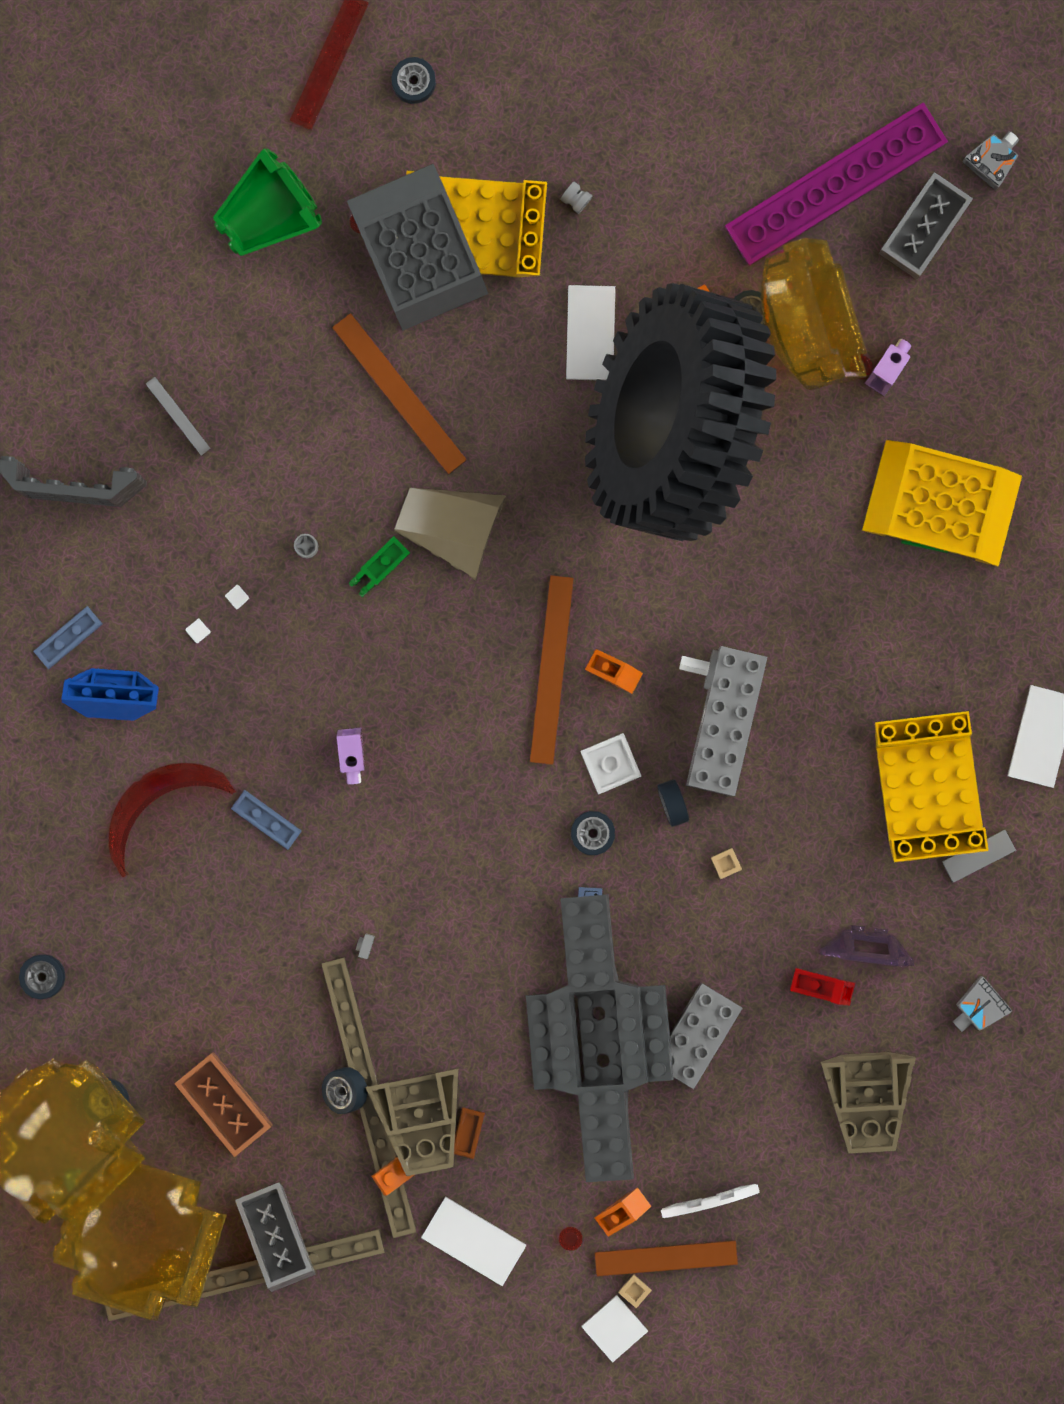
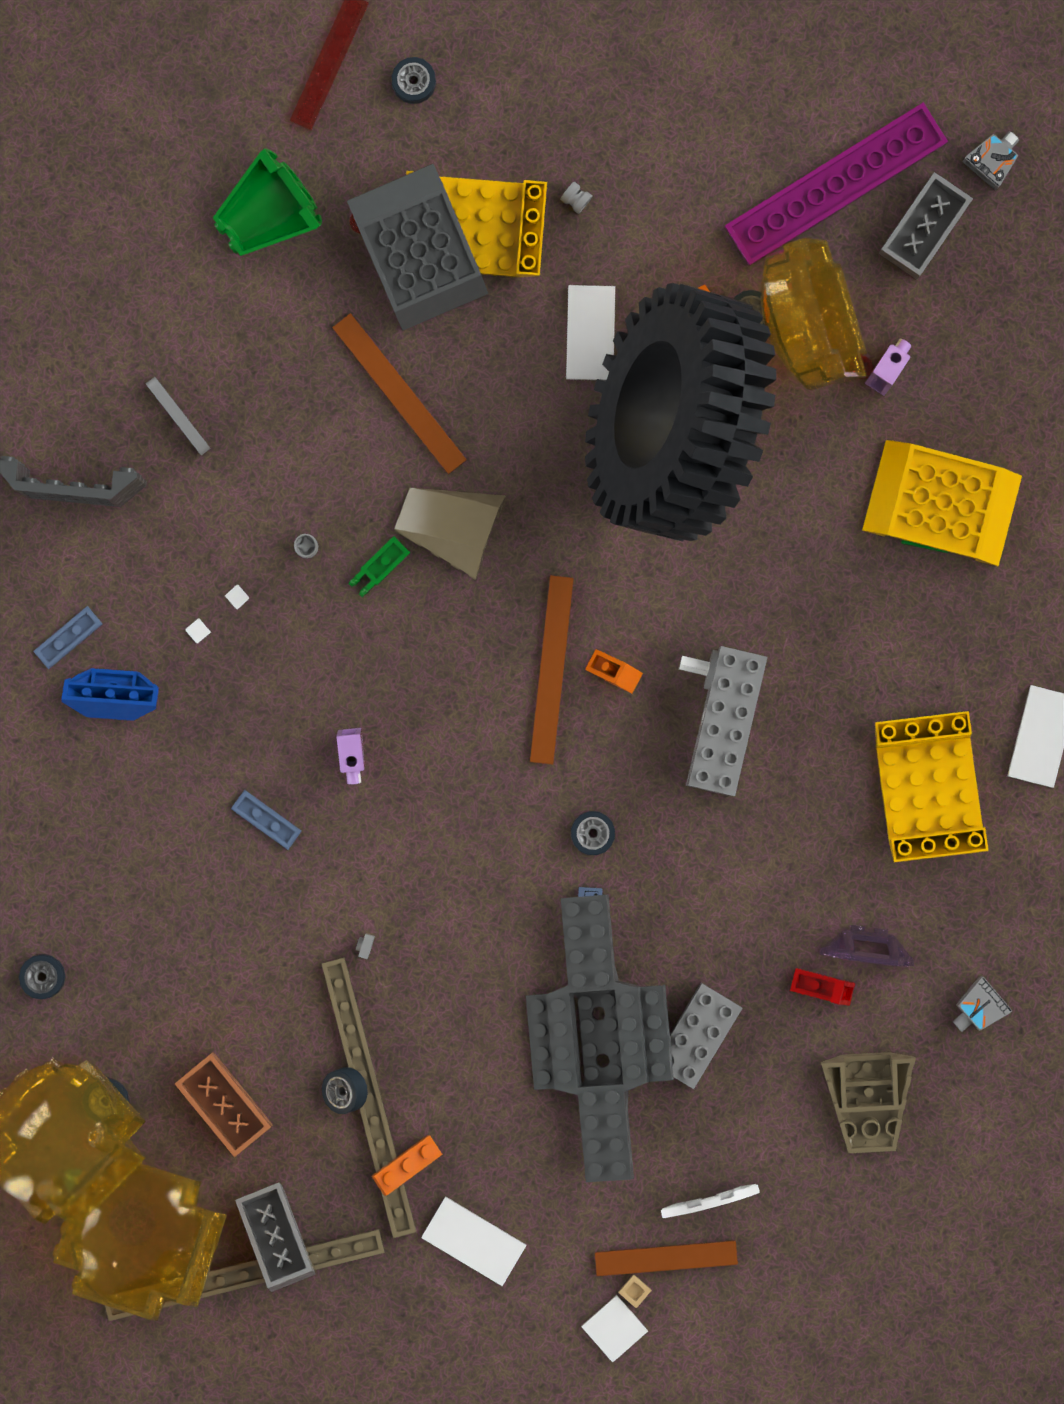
(150, 788): clear red windscreen -> none
(419, 1119): dark tan wedge -> none
(468, 1132): dark orange tile -> none
(570, 1238): clear red plate -> none
(610, 763): white tile -> none
(623, 1212): orange slope -> none
(673, 803): black wheel -> none
(726, 863): tan plate -> none
(965, 864): light grey tile -> none

